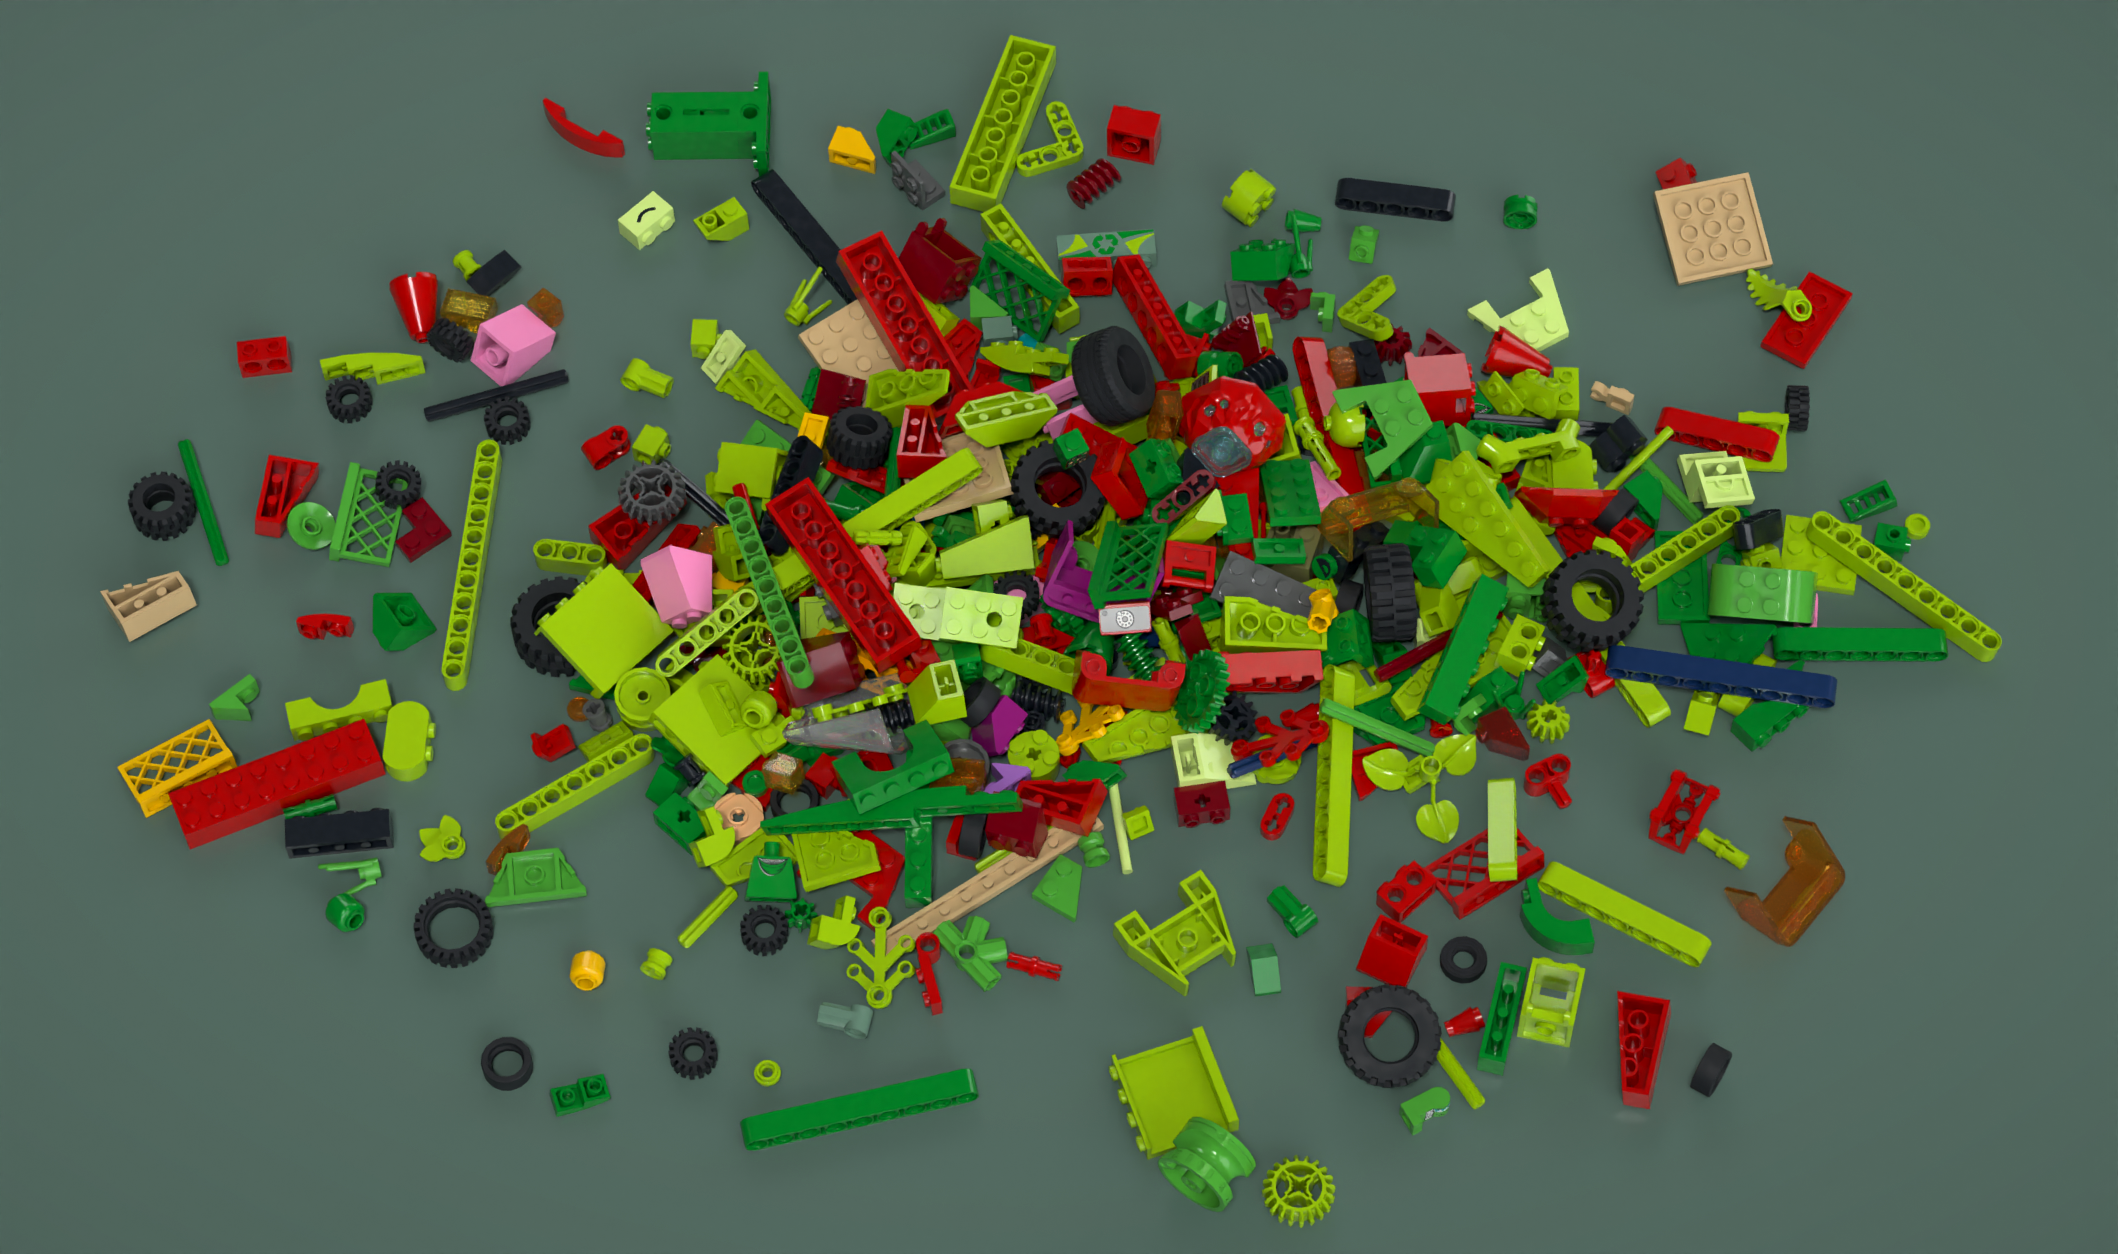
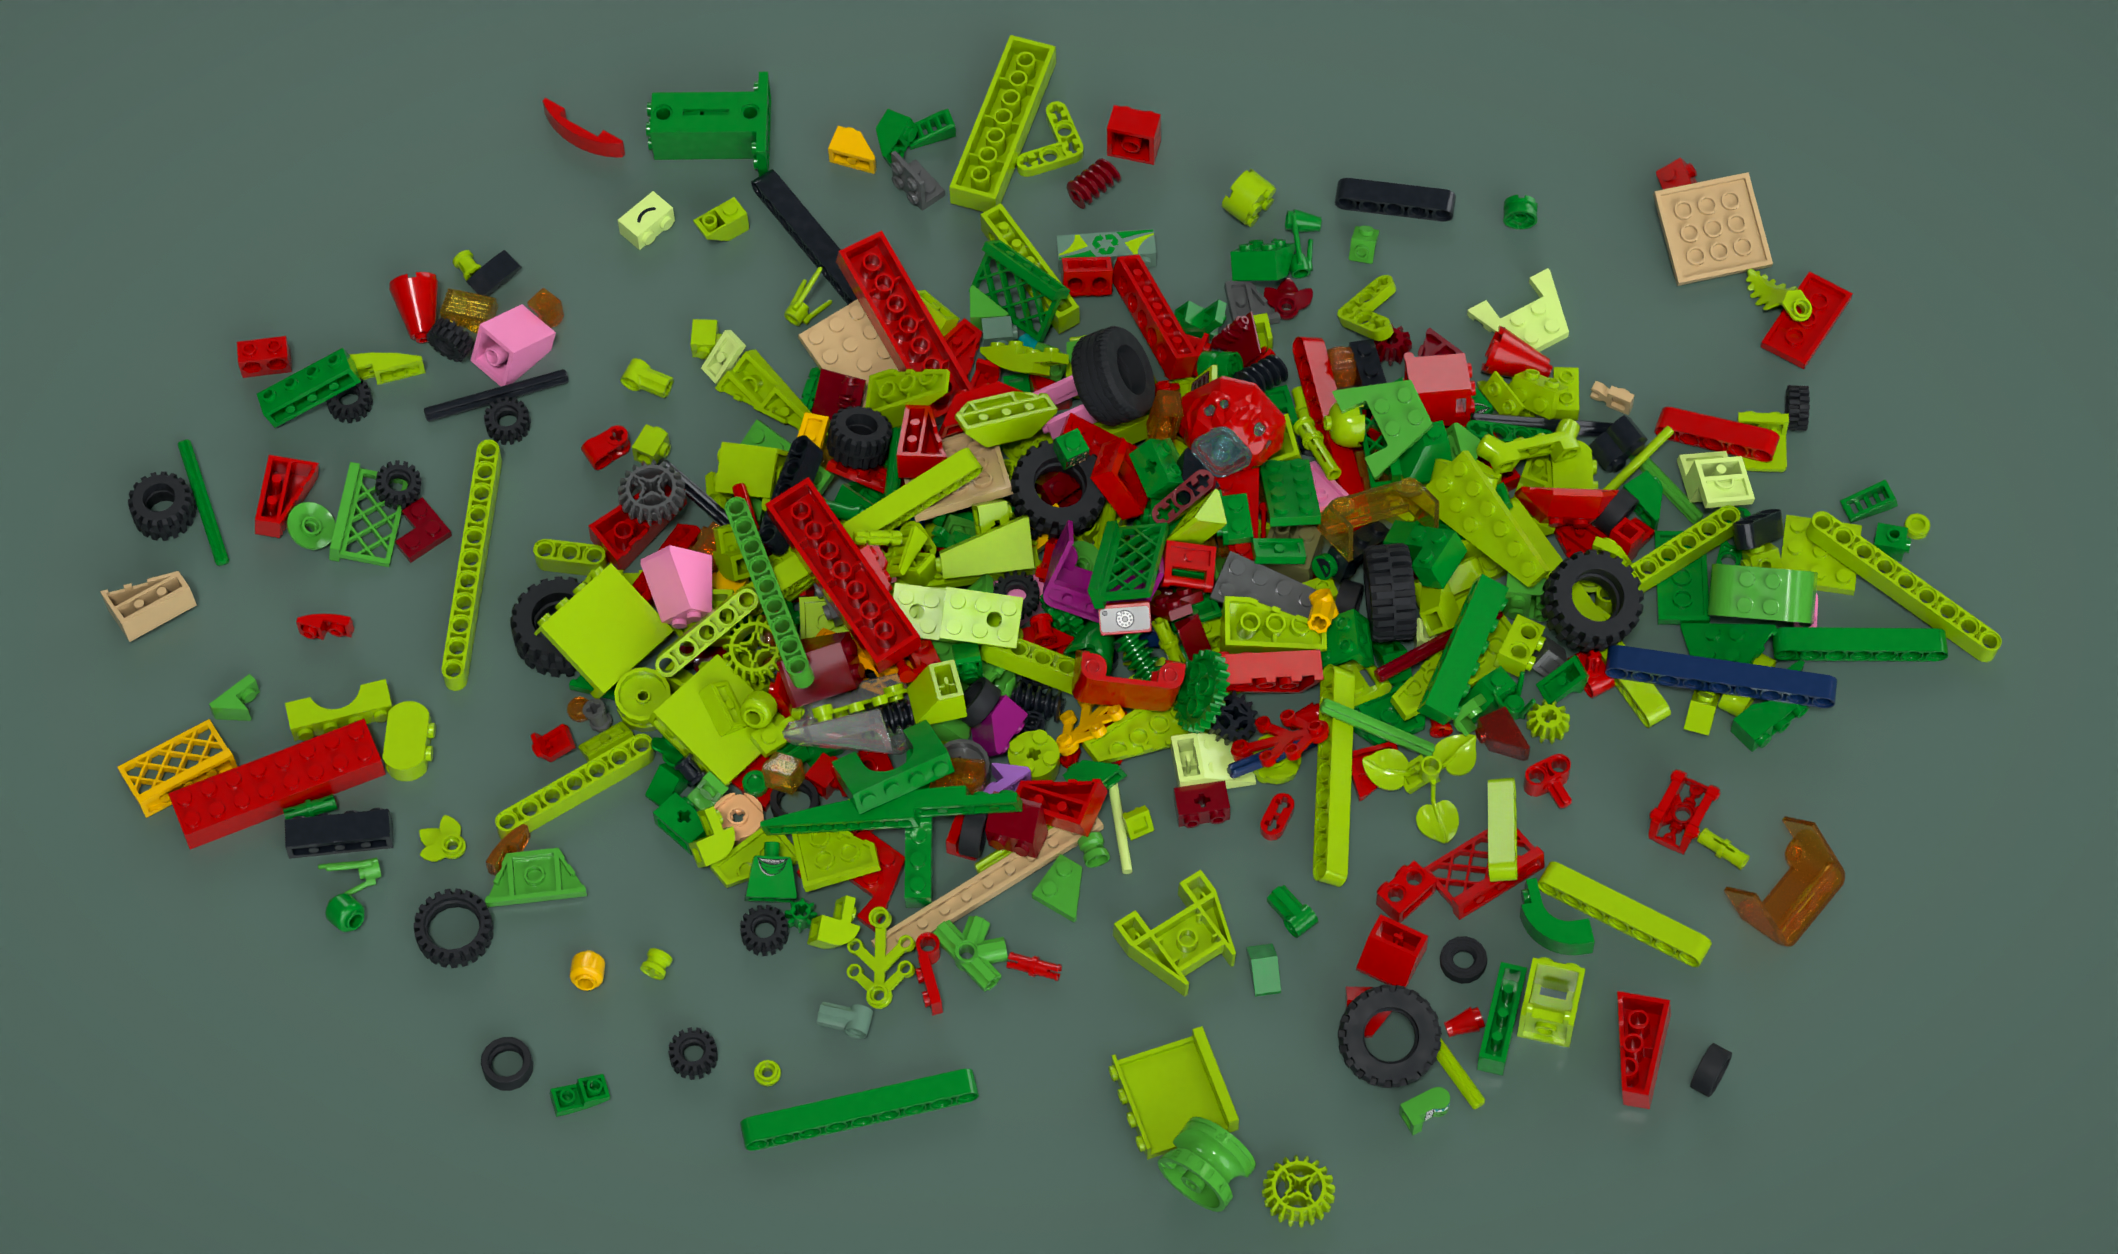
(308, 387): none -> green brick
(399, 621): green slope -> none
(707, 917): lime axle -> none
(938, 263): dark red container -> none
(1326, 305): bright green bracket -> none

